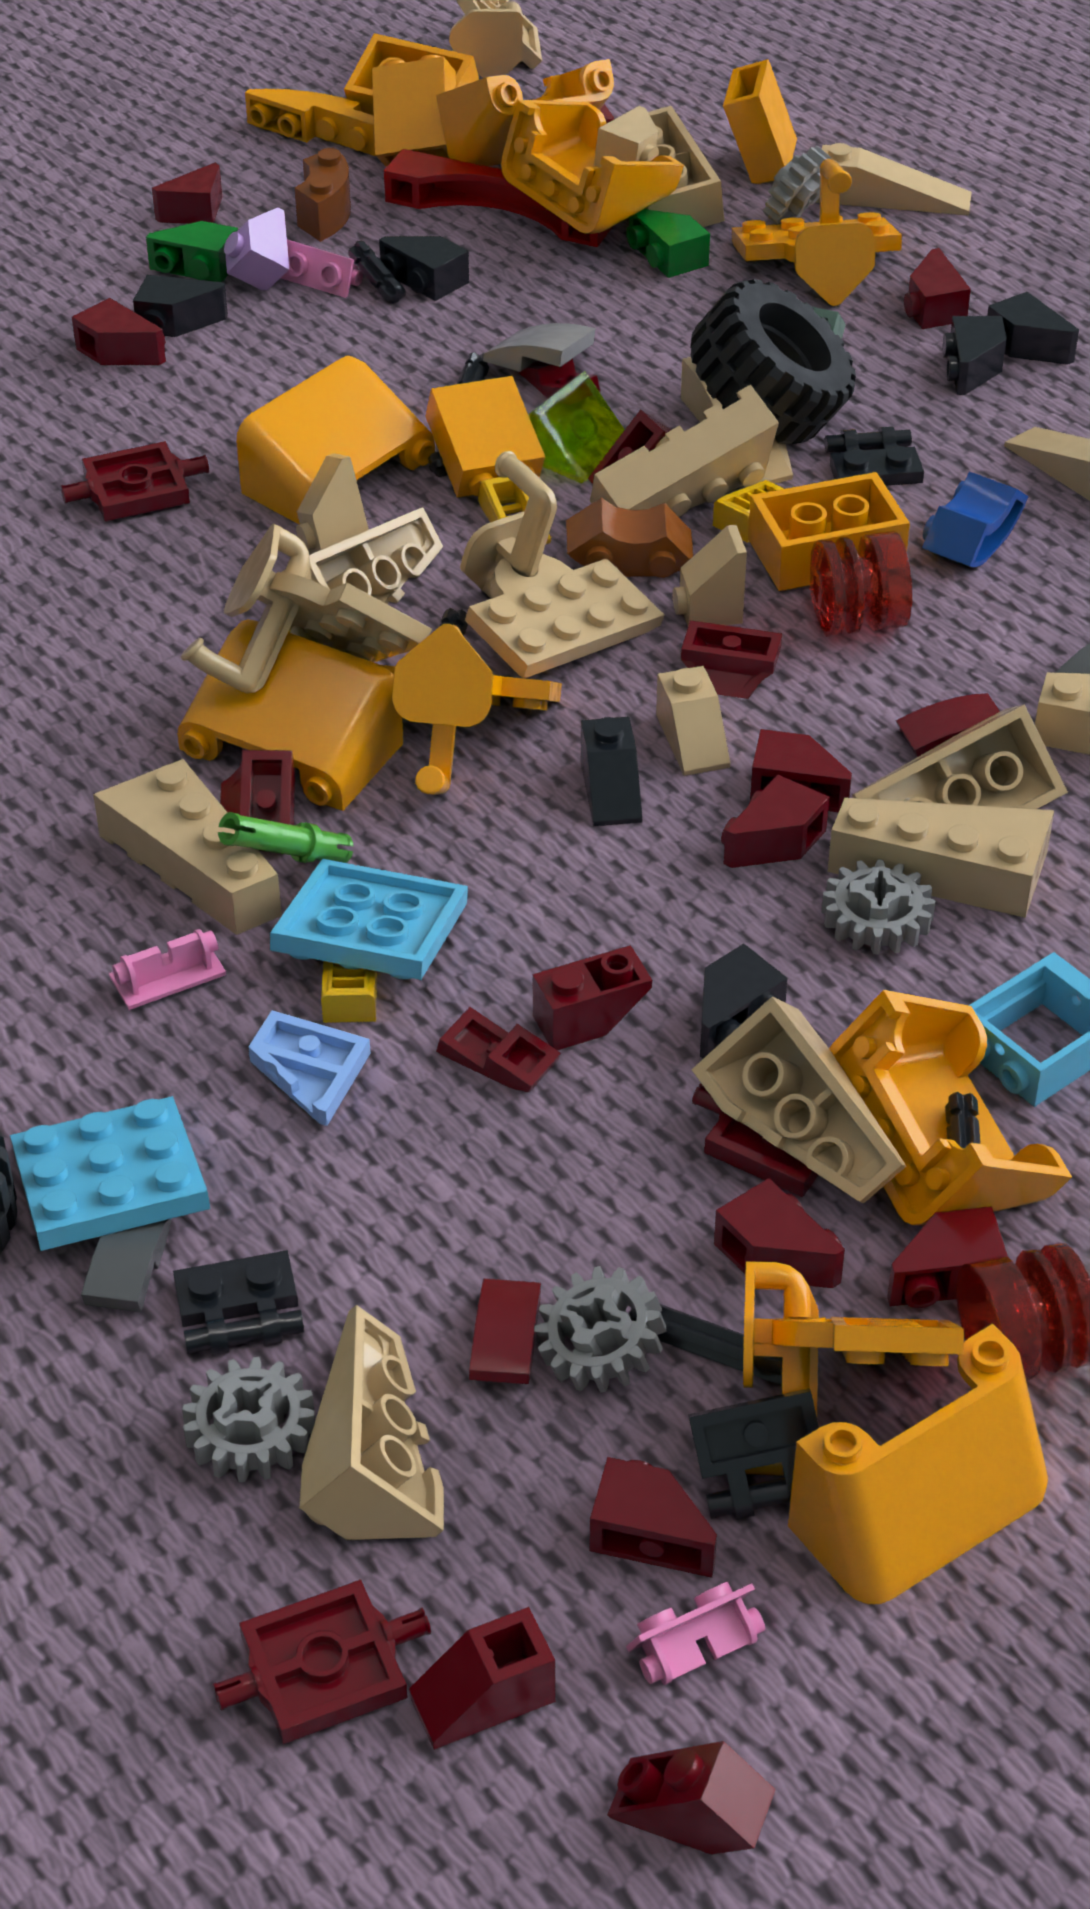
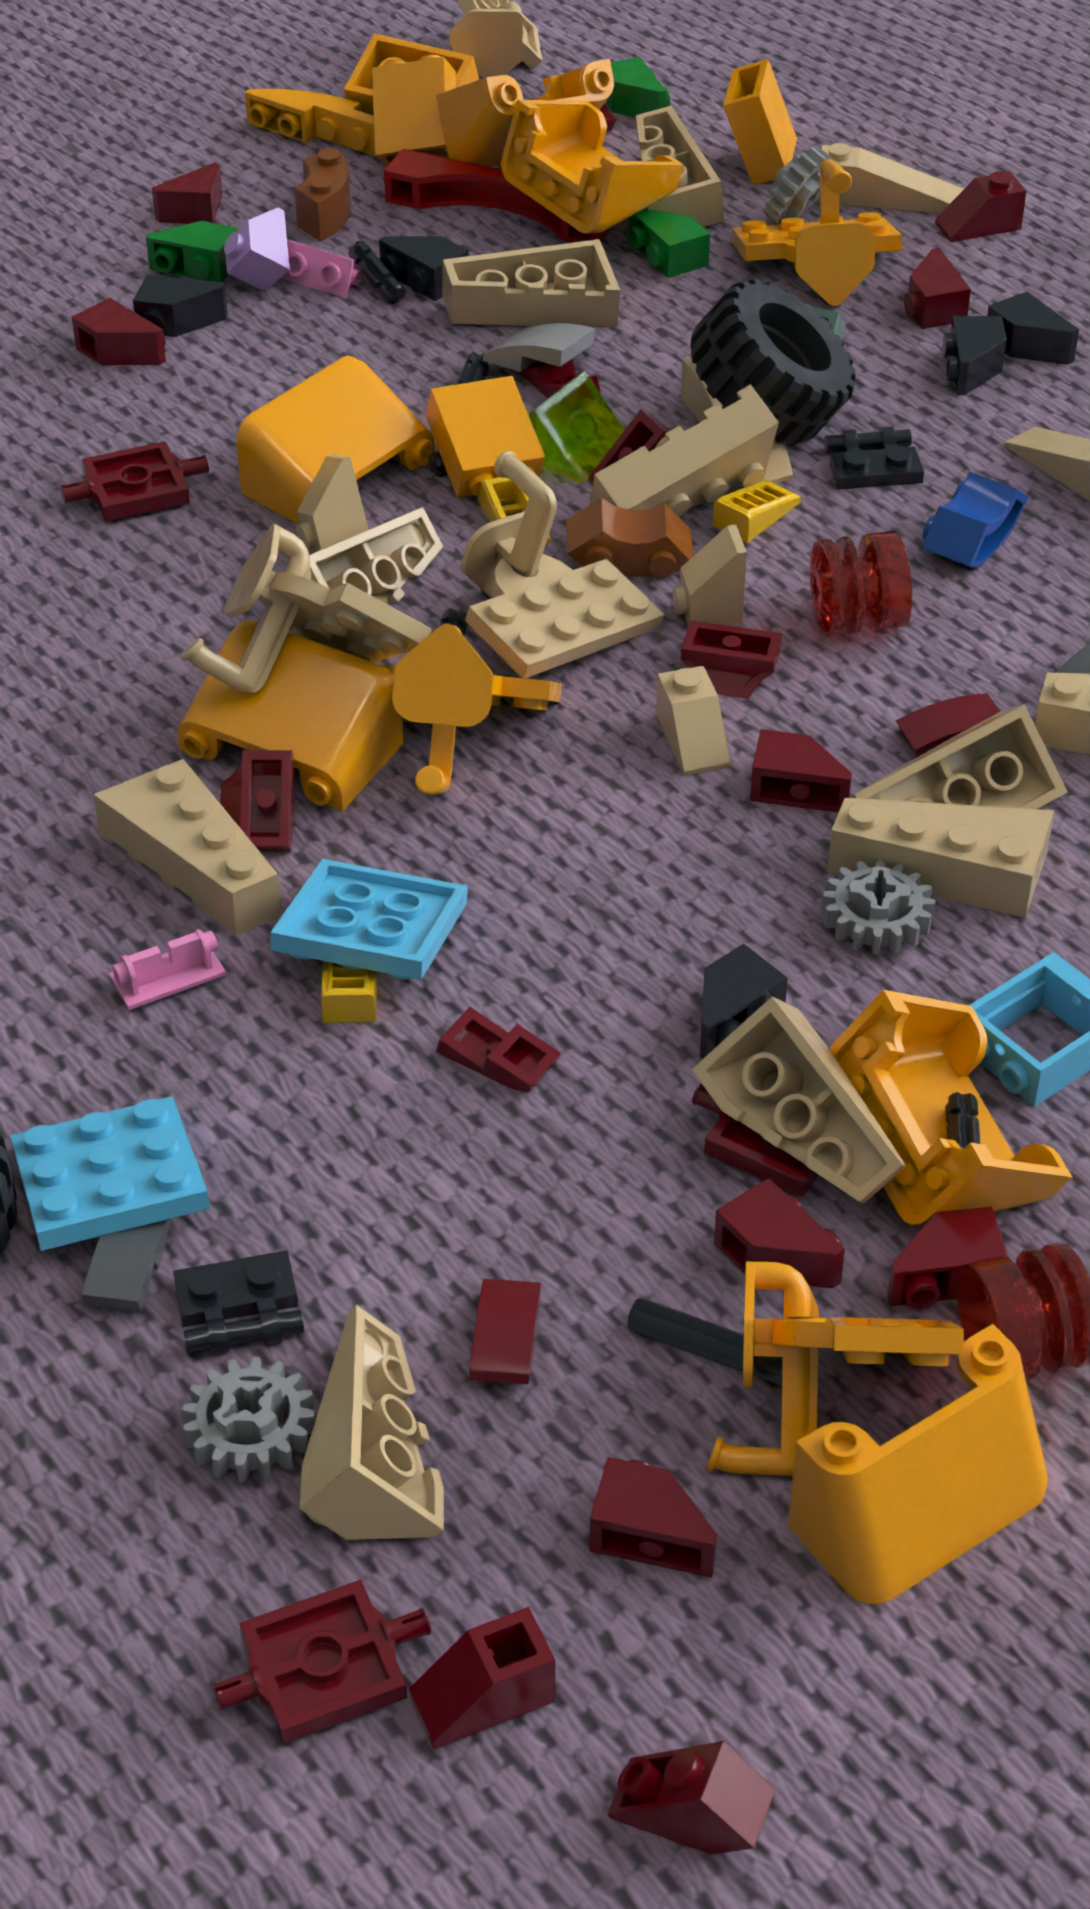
(303, 842): bright green pin -> none
(309, 1061): light blue wing -> none
(533, 287): none -> tan wedge
(588, 996): dark red slope -> none
(600, 1329): light grey gear -> none
(611, 771): black slope -> none
(628, 138): tan slope -> none
(636, 89): none -> green slope
(672, 1640): bright pink hinge -> none
(747, 1438): black plate -> none
(776, 825): dark red slope -> none
(792, 519): light orange brick -> none
(984, 208): none -> dark red slope

